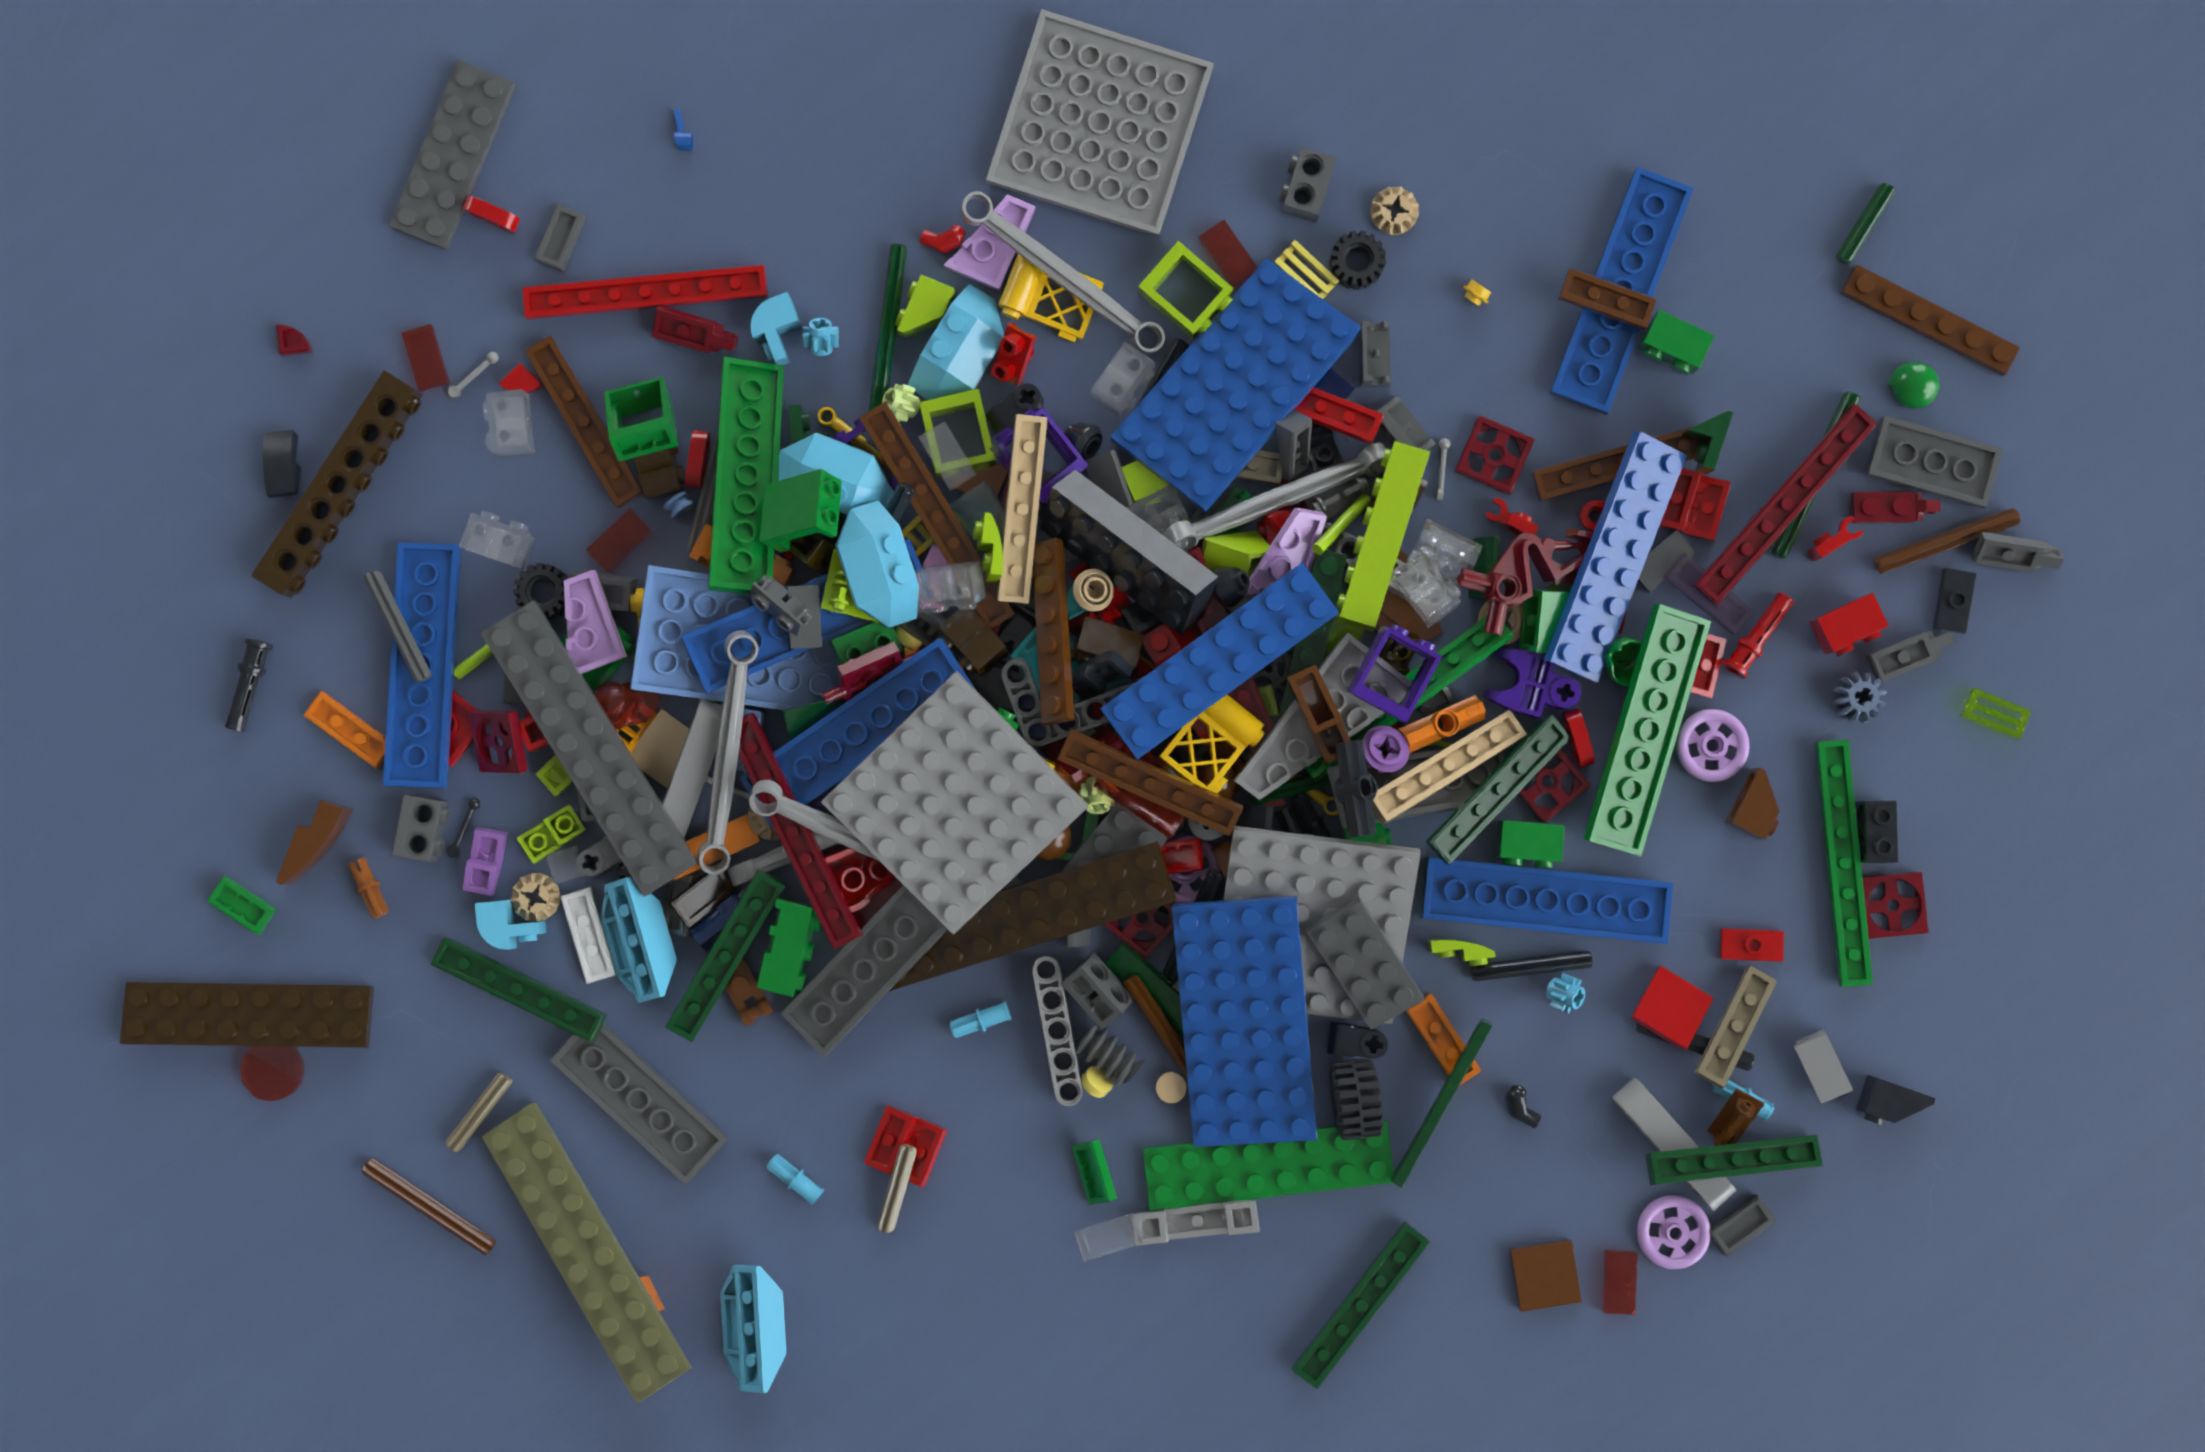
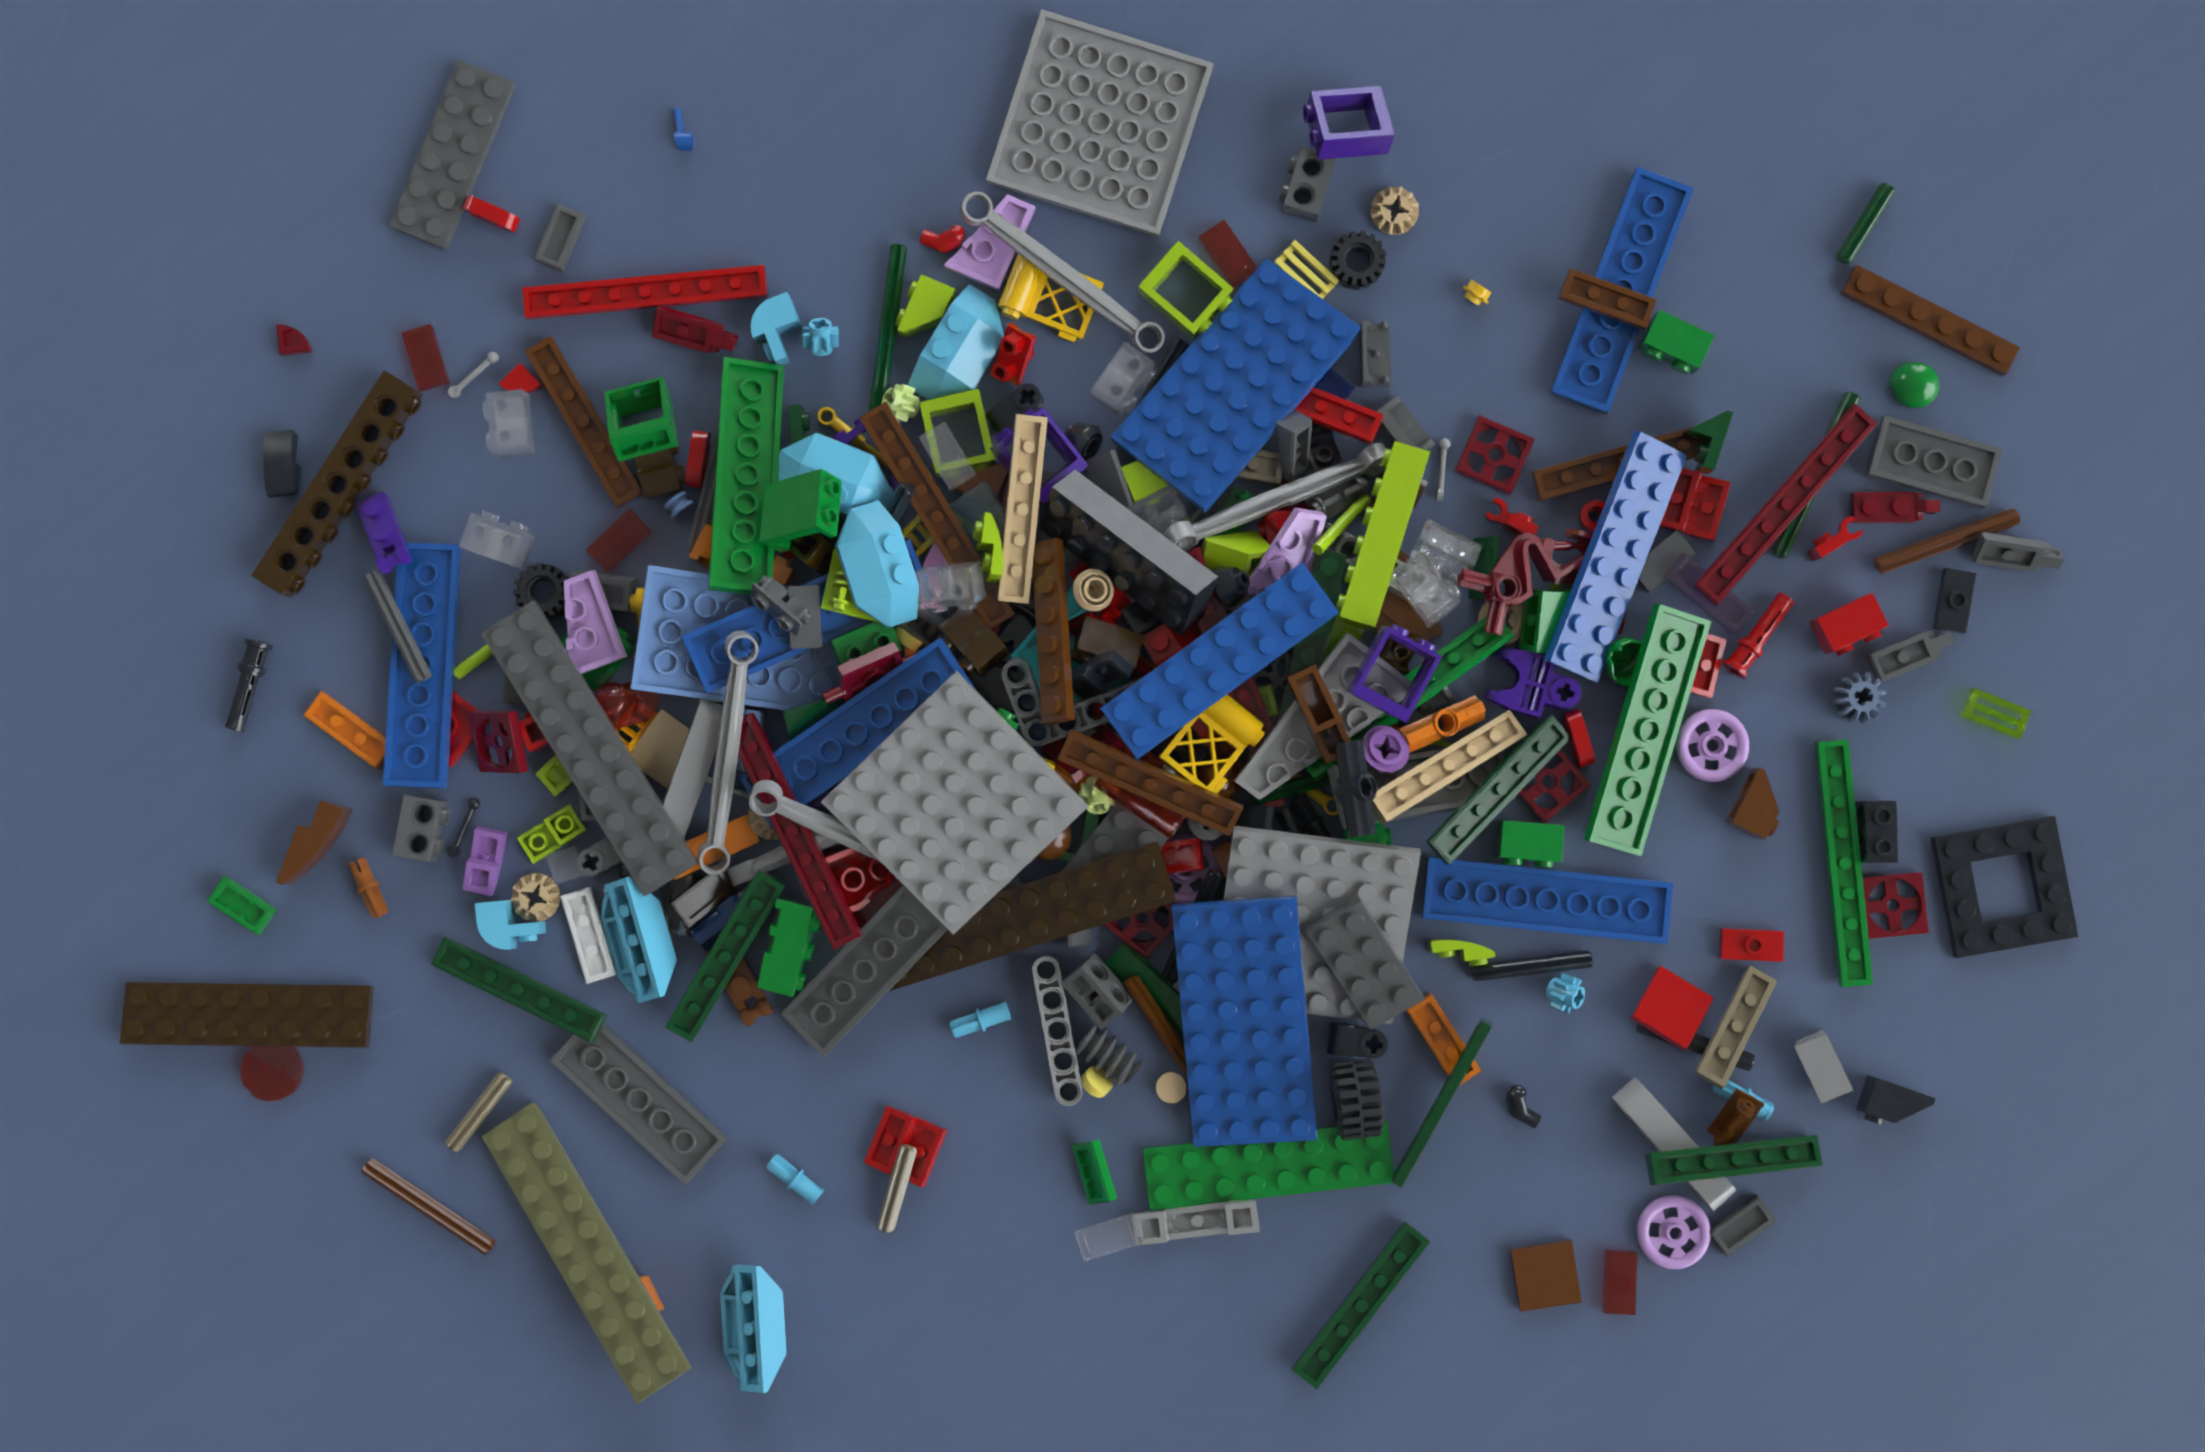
(383, 532): none -> dark purple plate
(1349, 144): none -> dark purple window
(2049, 878): none -> black plate

